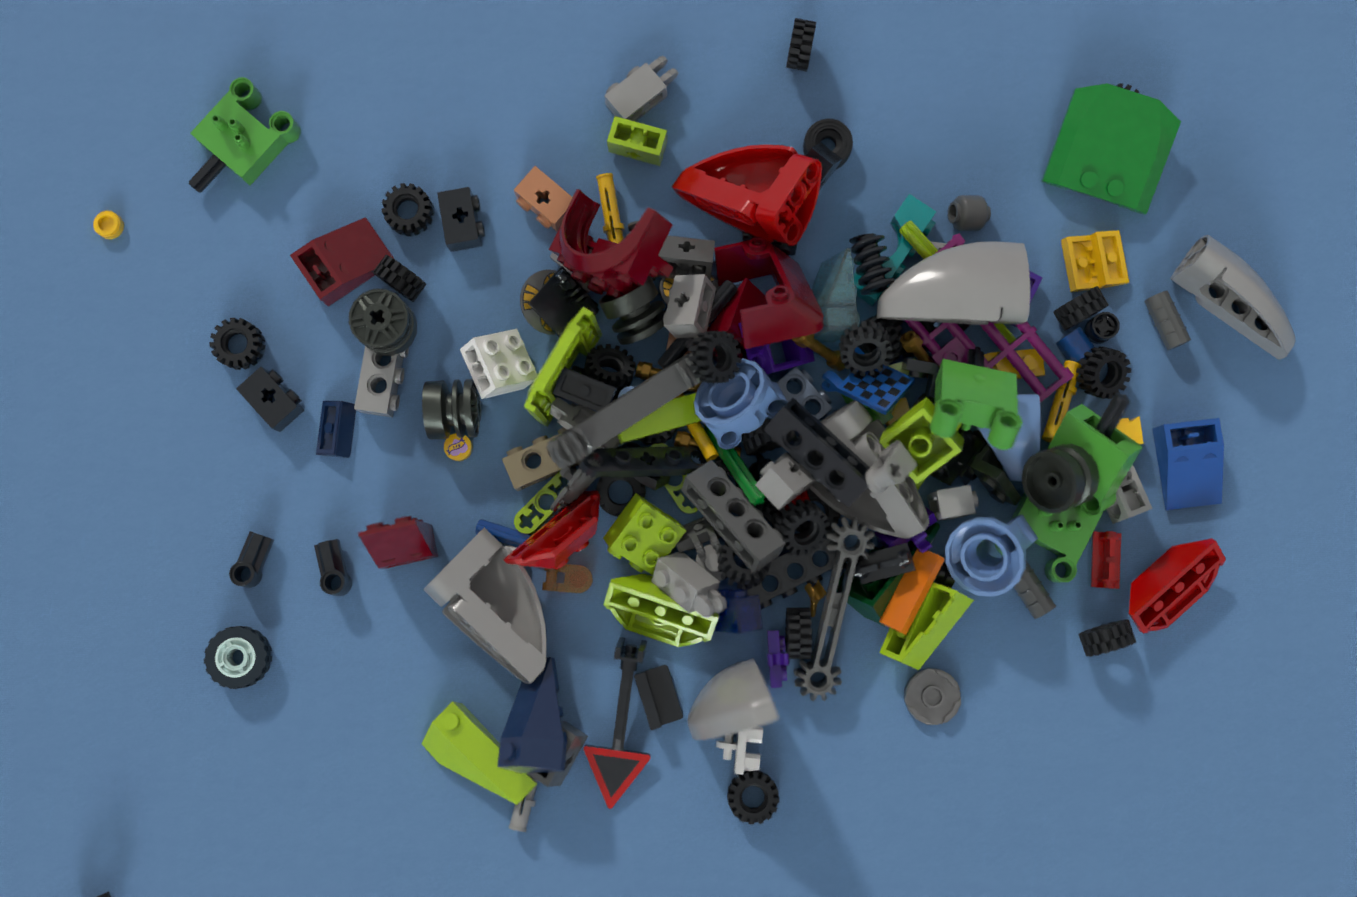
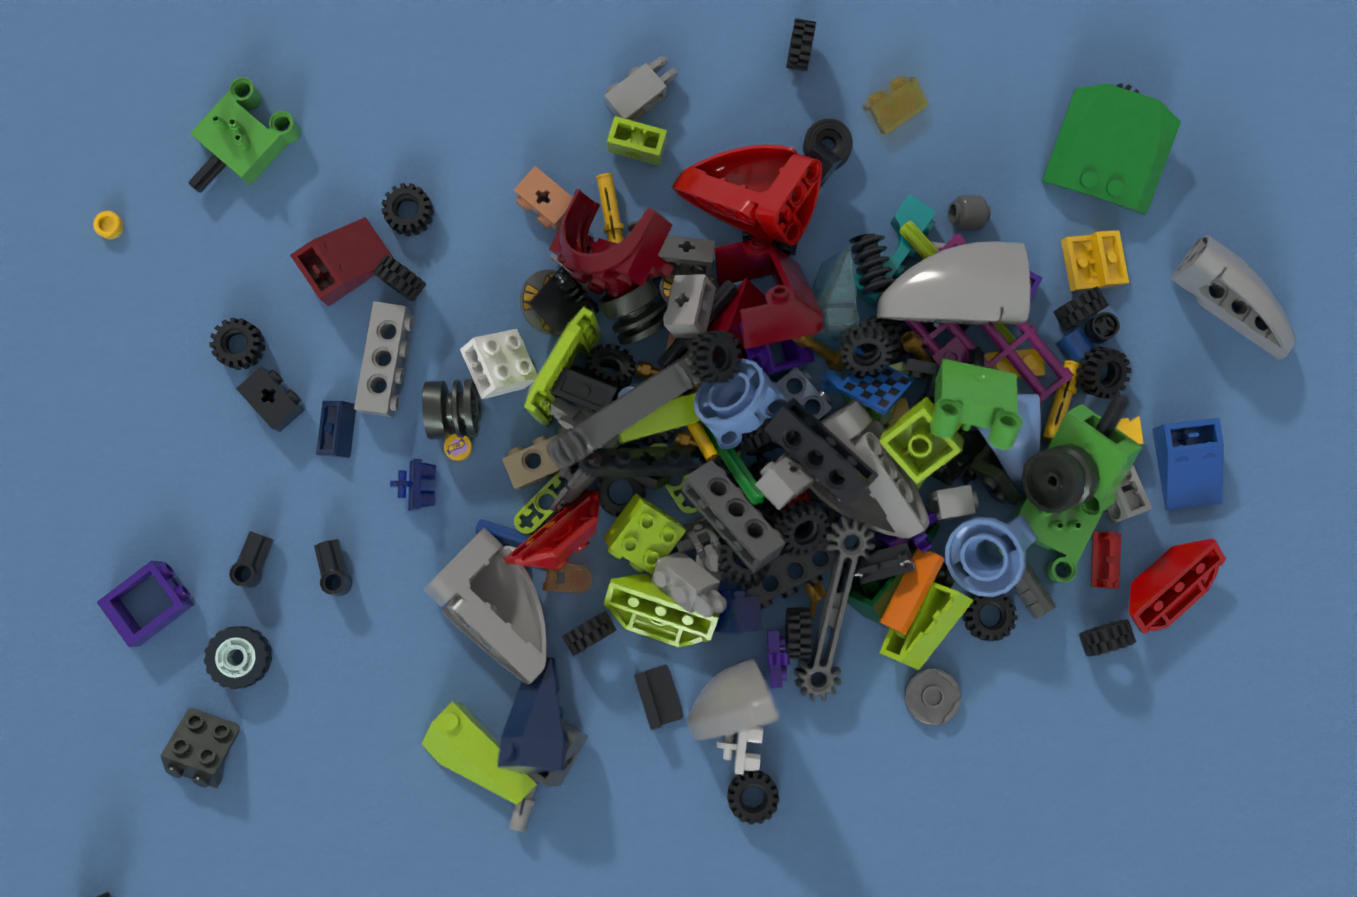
(124, 621): none -> dark purple window
(199, 748): none -> pearl dark grey bracket
(394, 333): pearl dark grey wheel -> none
(399, 543): dark red slope -> none
(416, 497): none -> clear blue hips
(454, 205): black brick -> none
(589, 633): none -> black tyre
(615, 766): piece -> none
(890, 467): light grey piece -> none
(896, 103): none -> clear yellow bracket
(996, 632): none -> black tyre
(1167, 320): dark grey axle -> none

